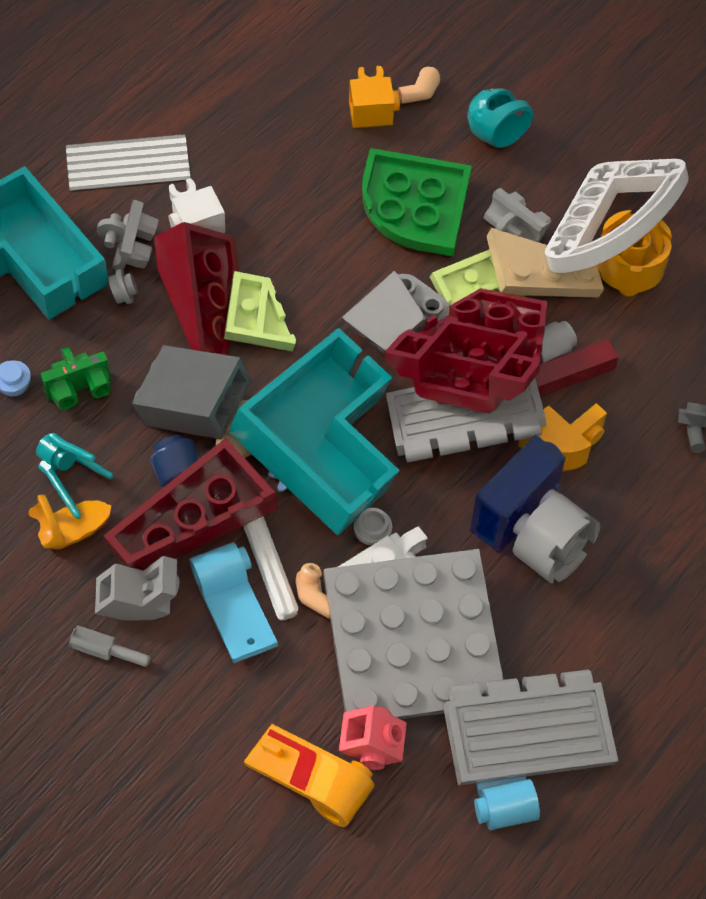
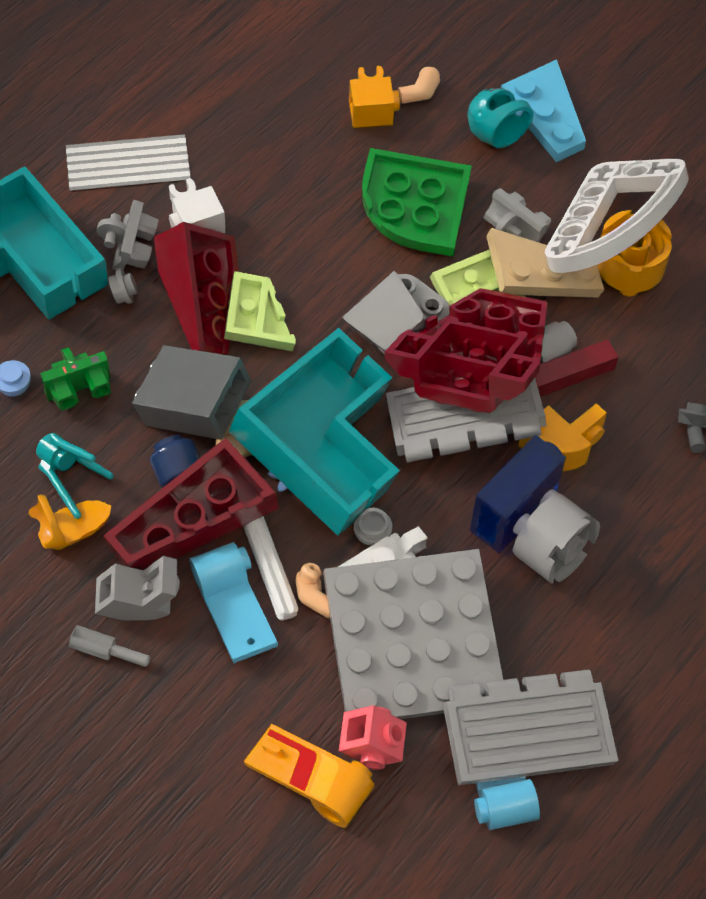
(554, 116): none -> medium azure wing

